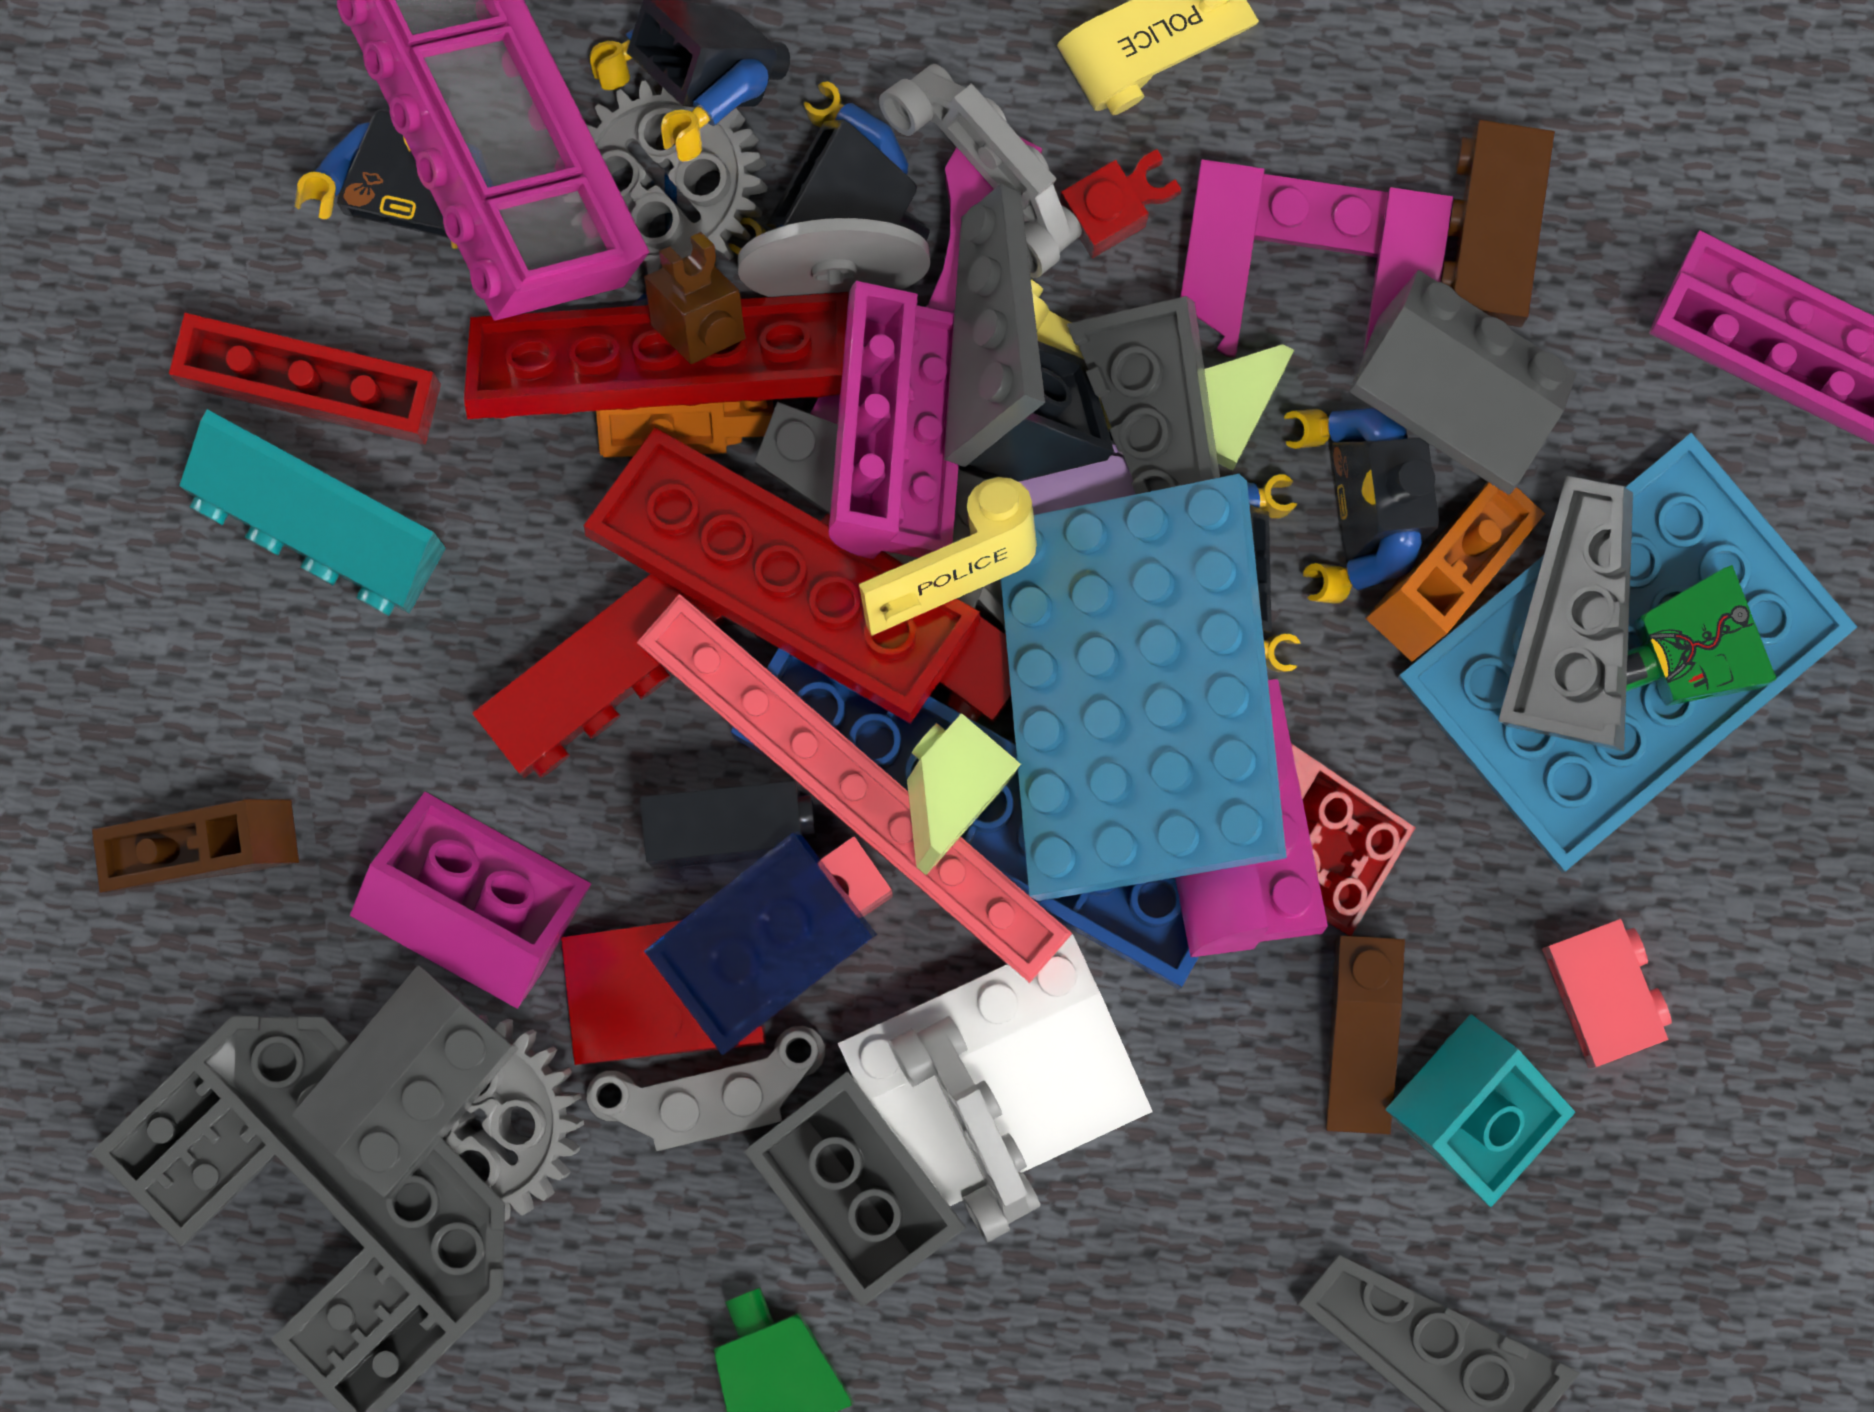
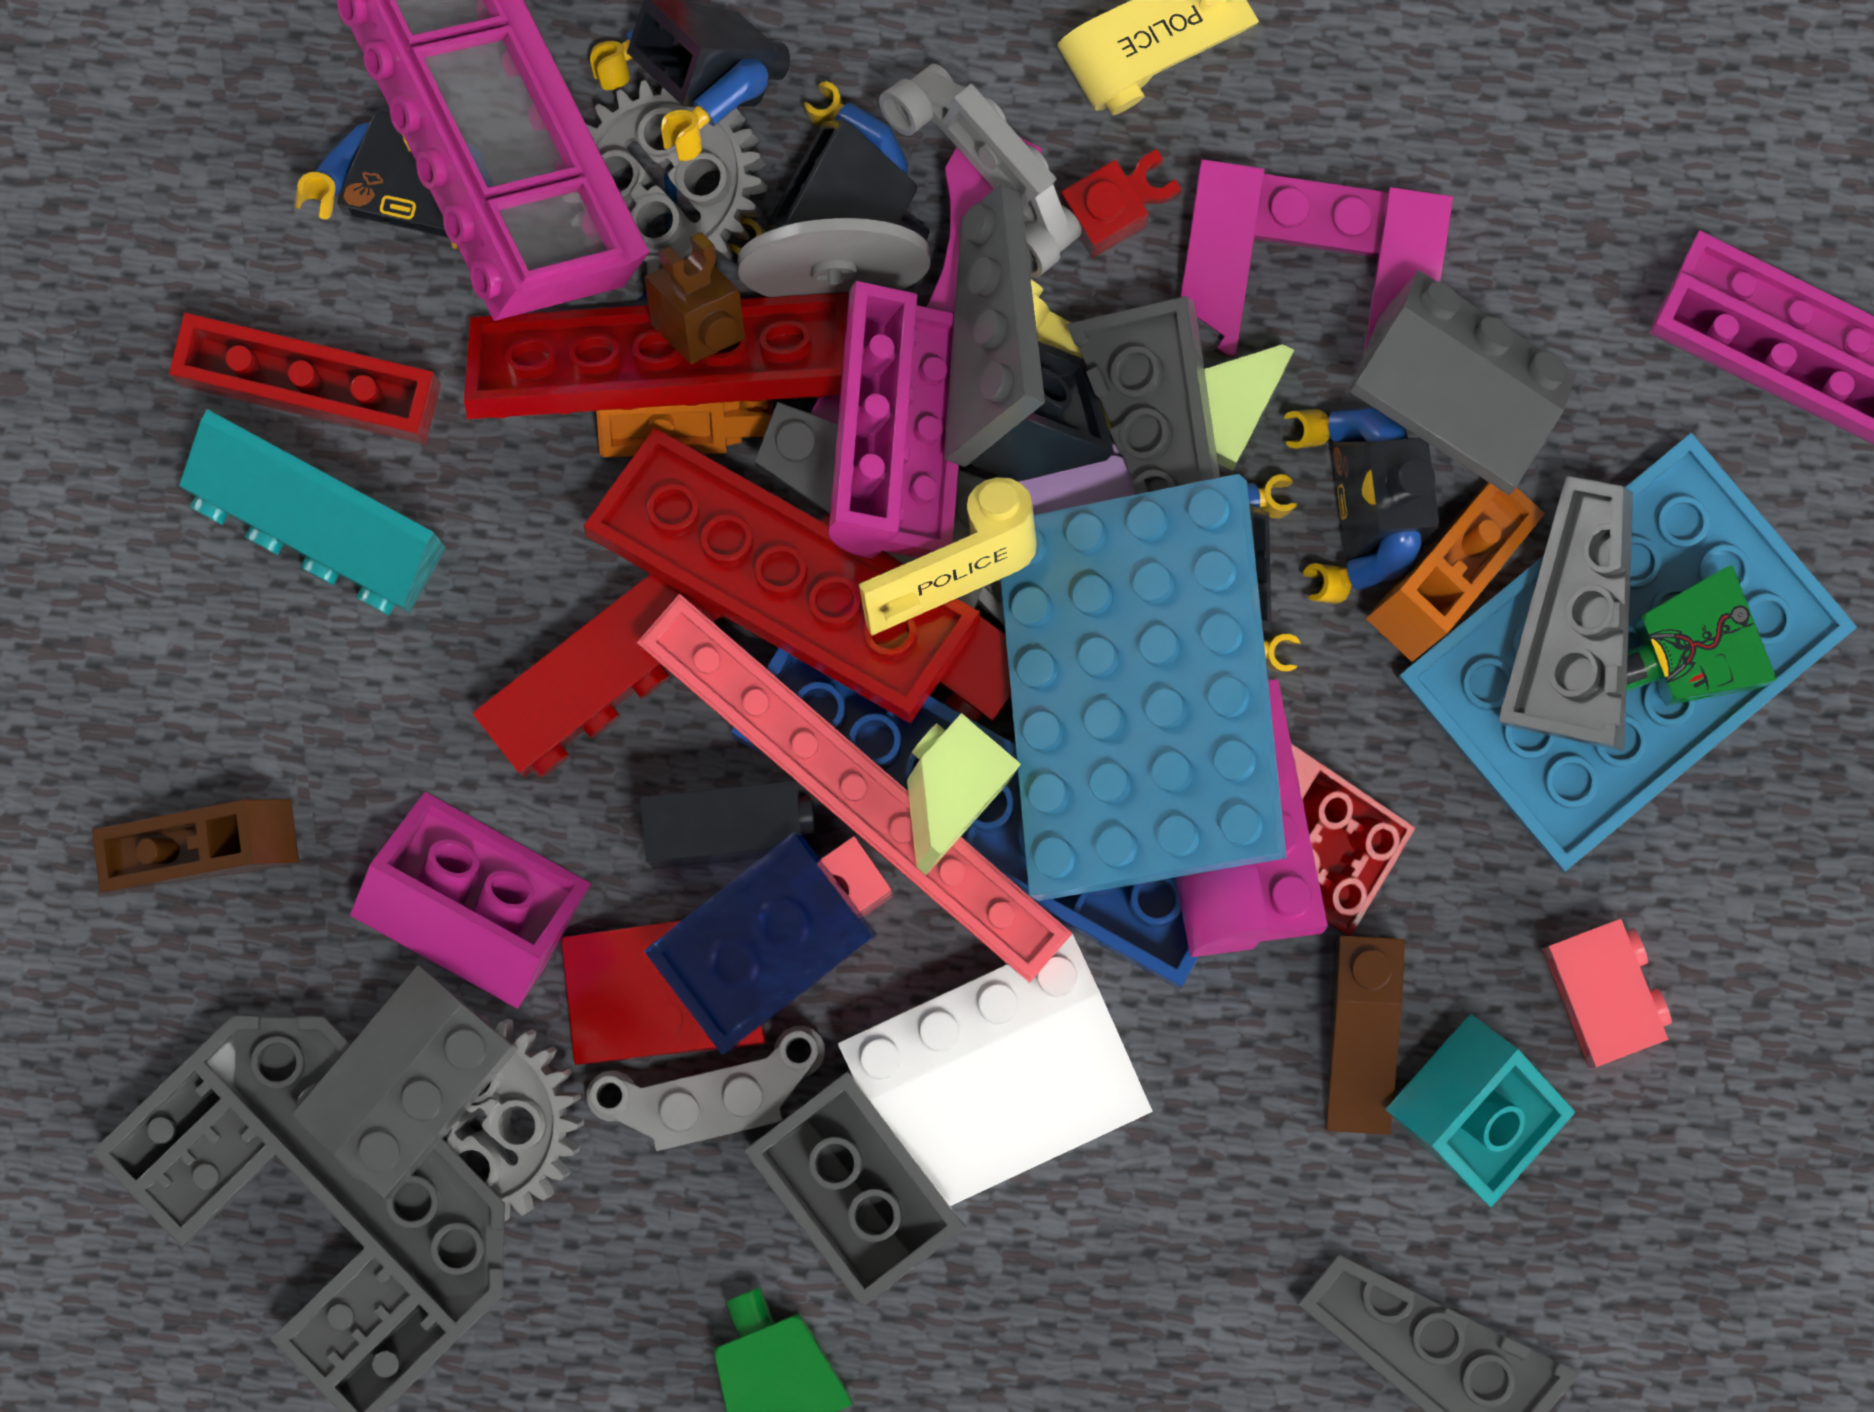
(1006, 1192): light grey plate -> none
(1499, 218): reddish brown brick -> none

